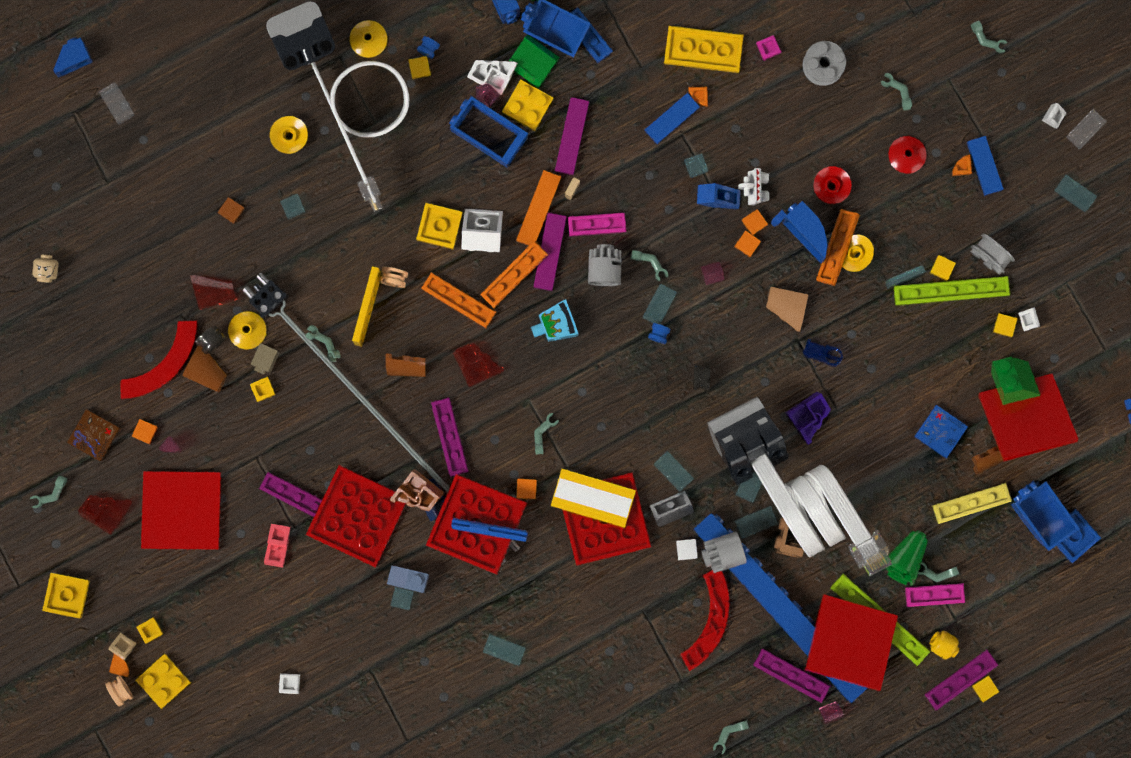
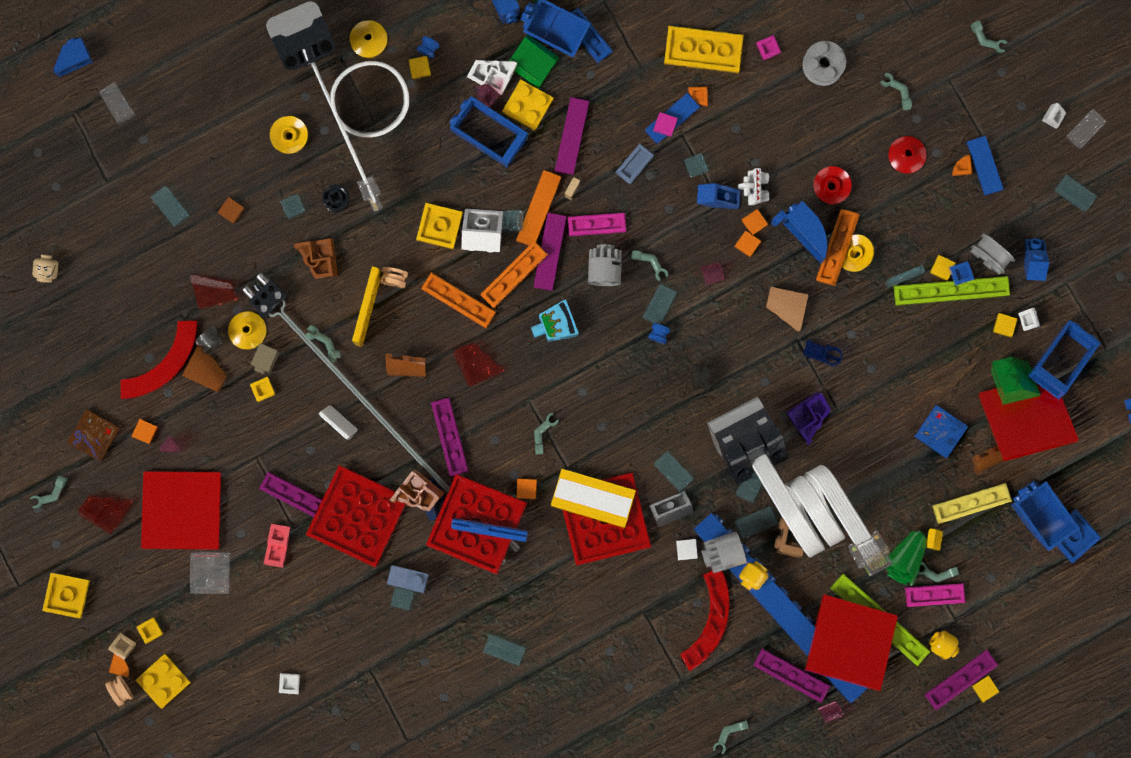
(170, 206): none -> clear light blue tile
(210, 572): none -> clear slope
(319, 257): none -> dark orange slope
(335, 198): none -> black wheel
(338, 422): none -> white slope
(512, 220): none -> clear light blue tile
(634, 164): none -> sand blue tile
(665, 124): none -> dark pink tile
(753, 576): none -> yellow head
(934, 539): none -> yellow tile
(961, 273): none -> blue tile
(1035, 259): none -> blue slope
(1047, 380): none -> blue window

